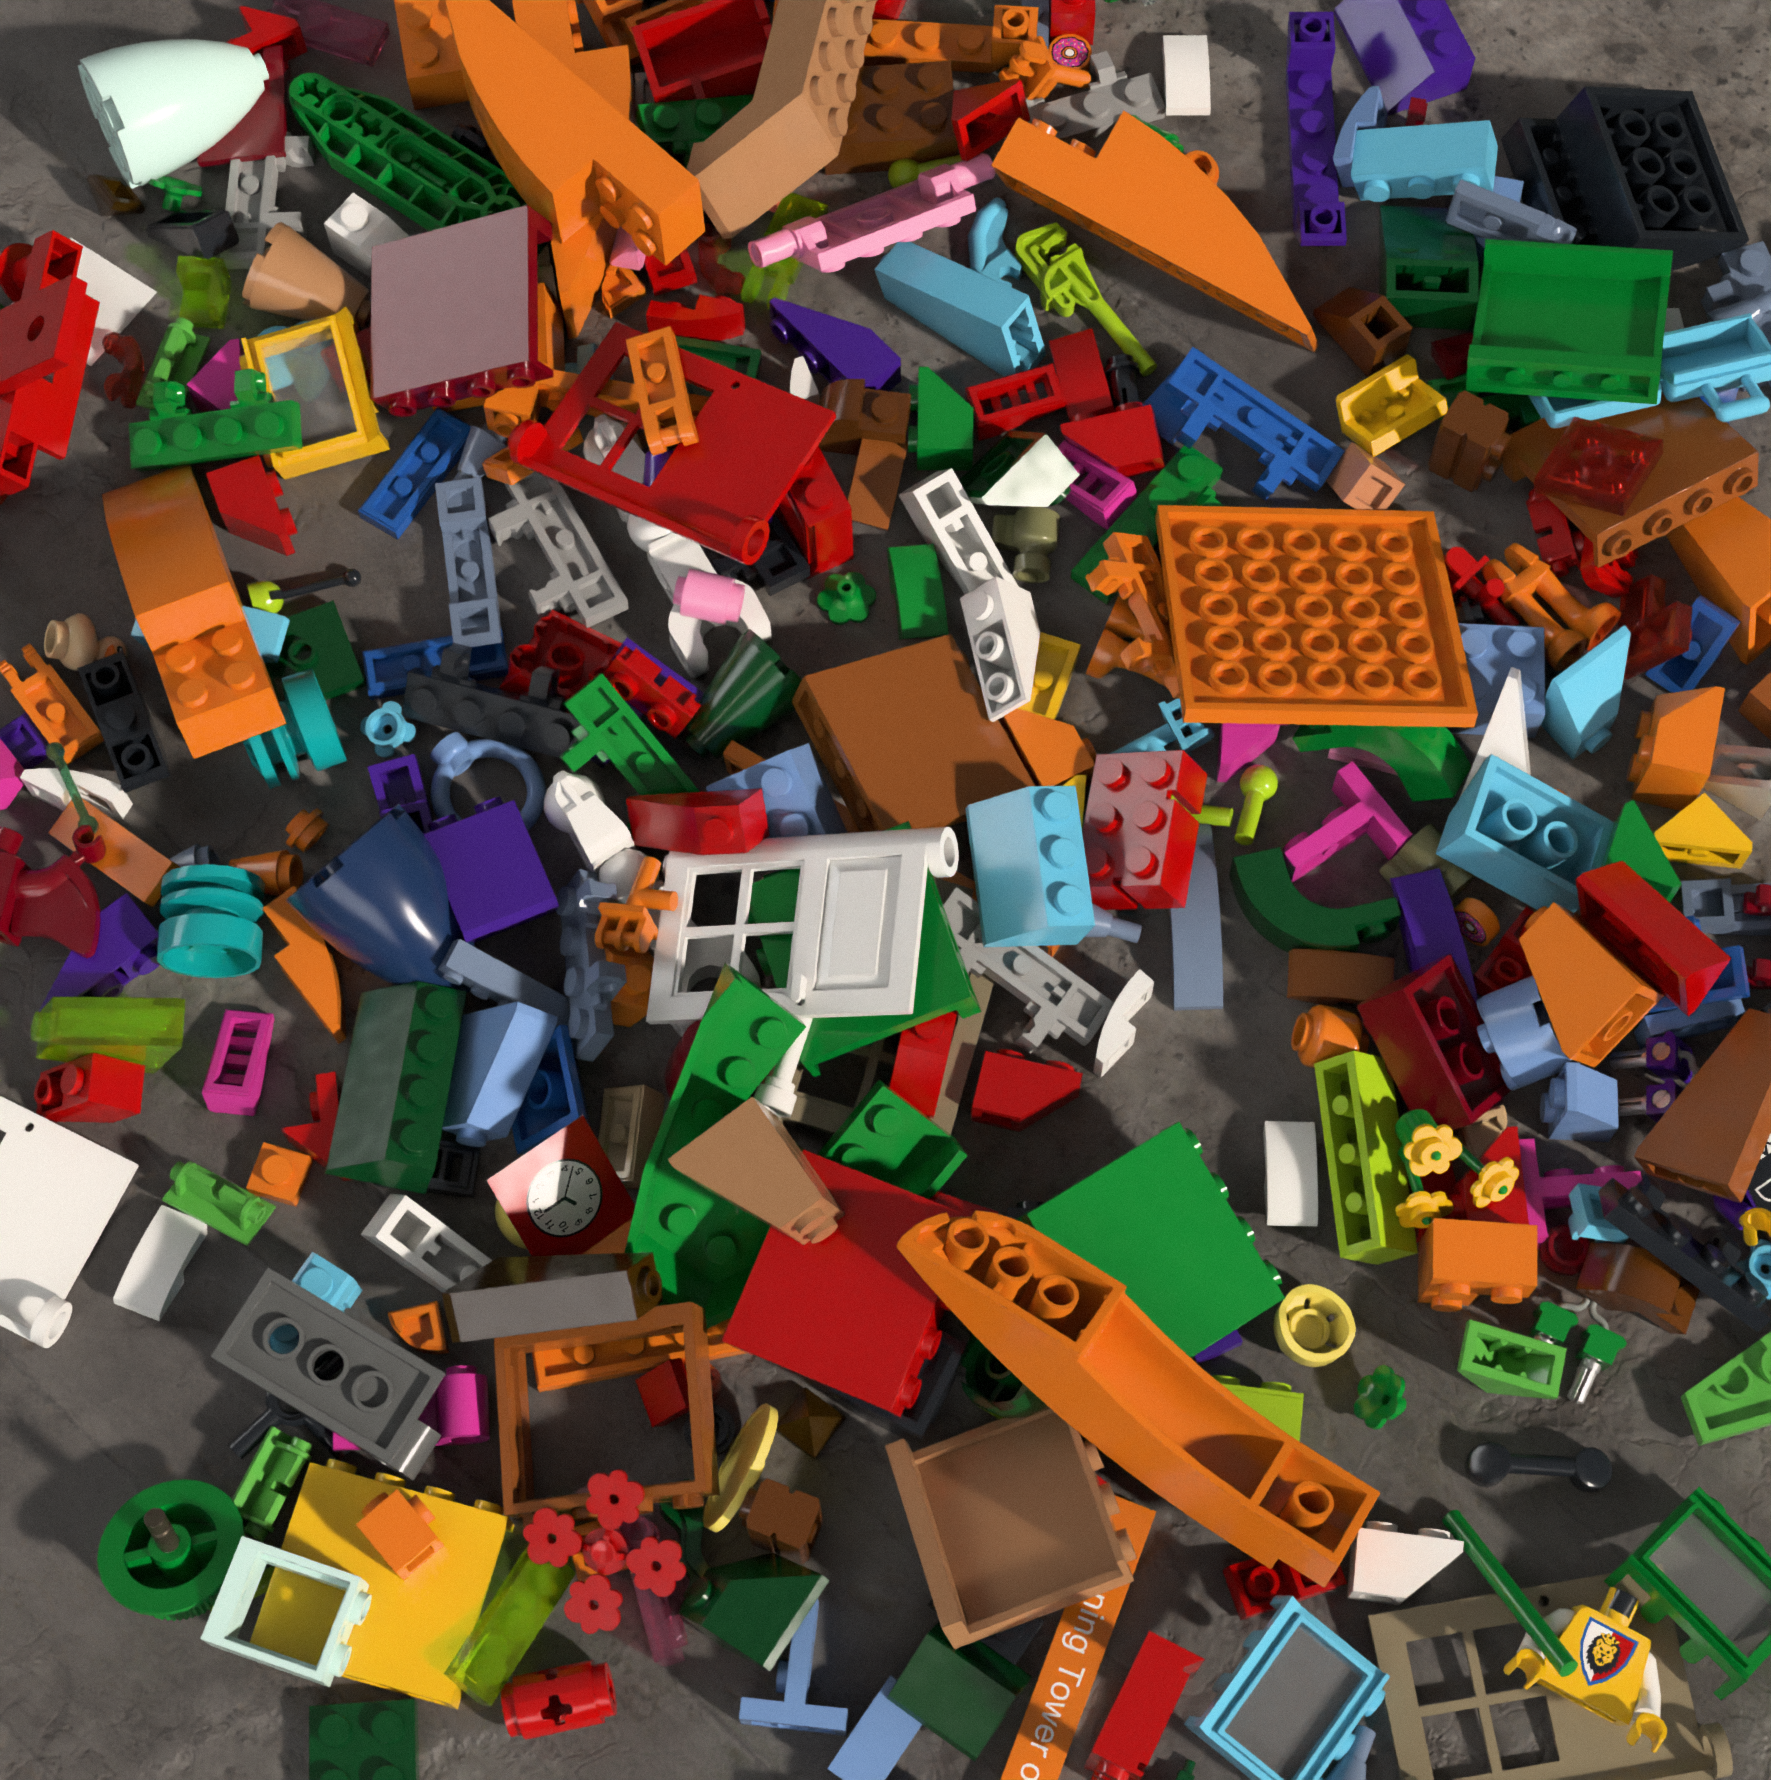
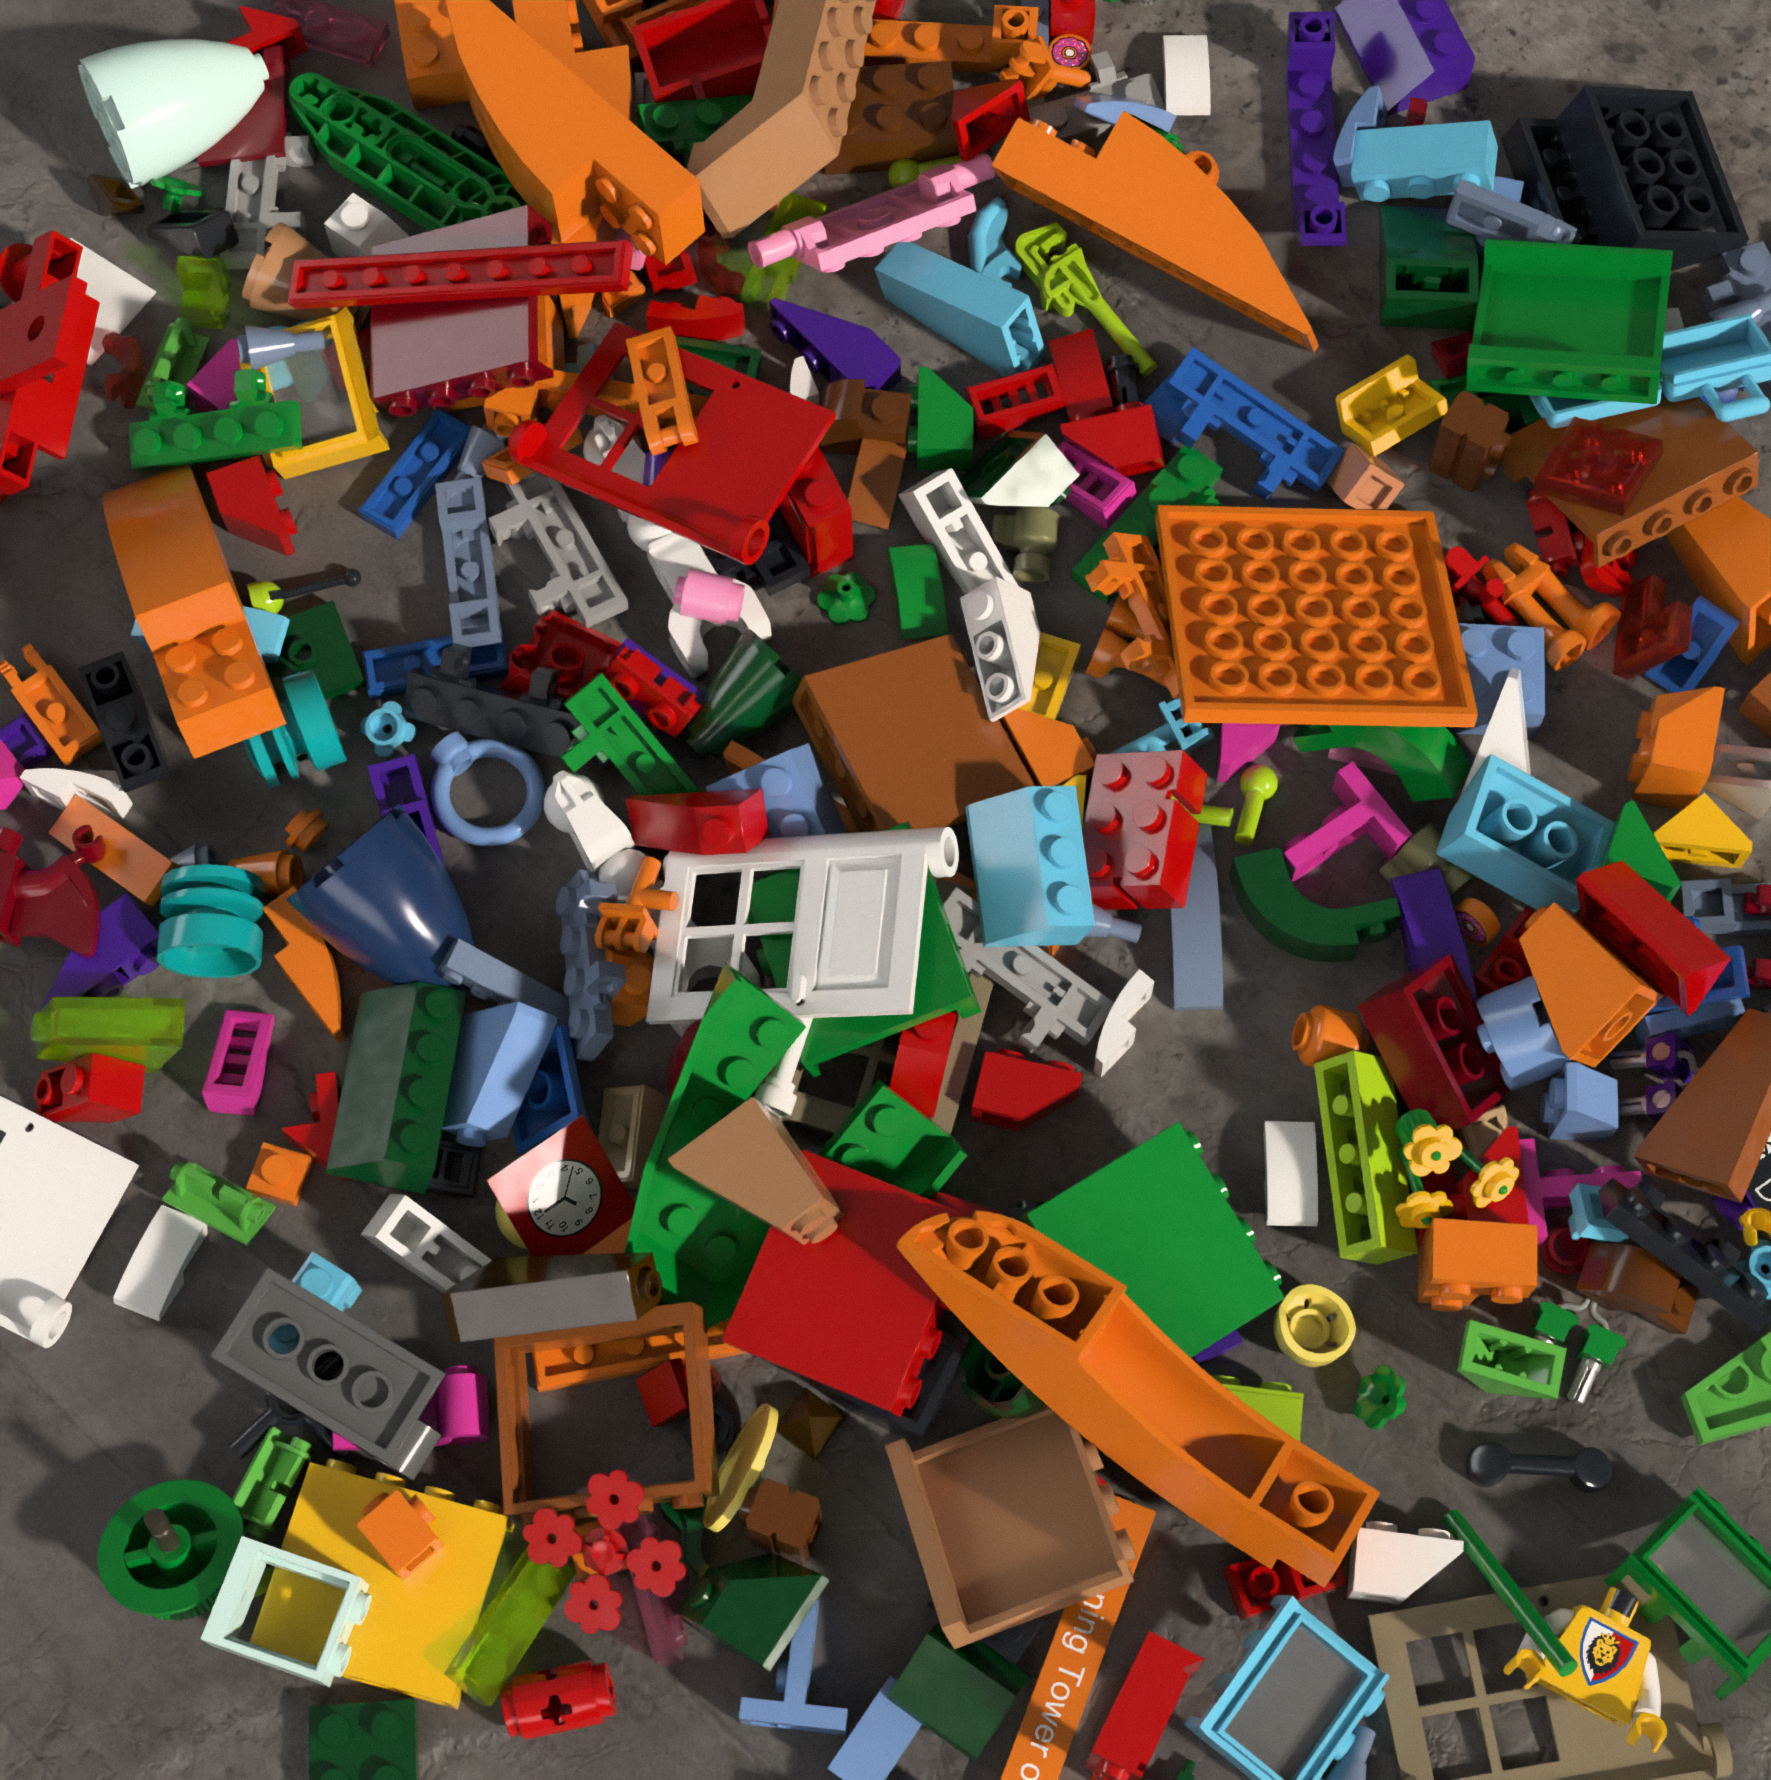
(55, 752): clear green hinge -> none
(77, 642): tan animal -> none
(268, 346): none -> sand blue cone
(421, 1327): orange tile -> none
(461, 274): none -> red tile
(491, 870): dark purple slope -> none
(1110, 107): none -> medium blue slope
(1336, 976): dark orange slope -> none
(1365, 328): reddish brown slope -> none
(1587, 697): medium azure slope -> none

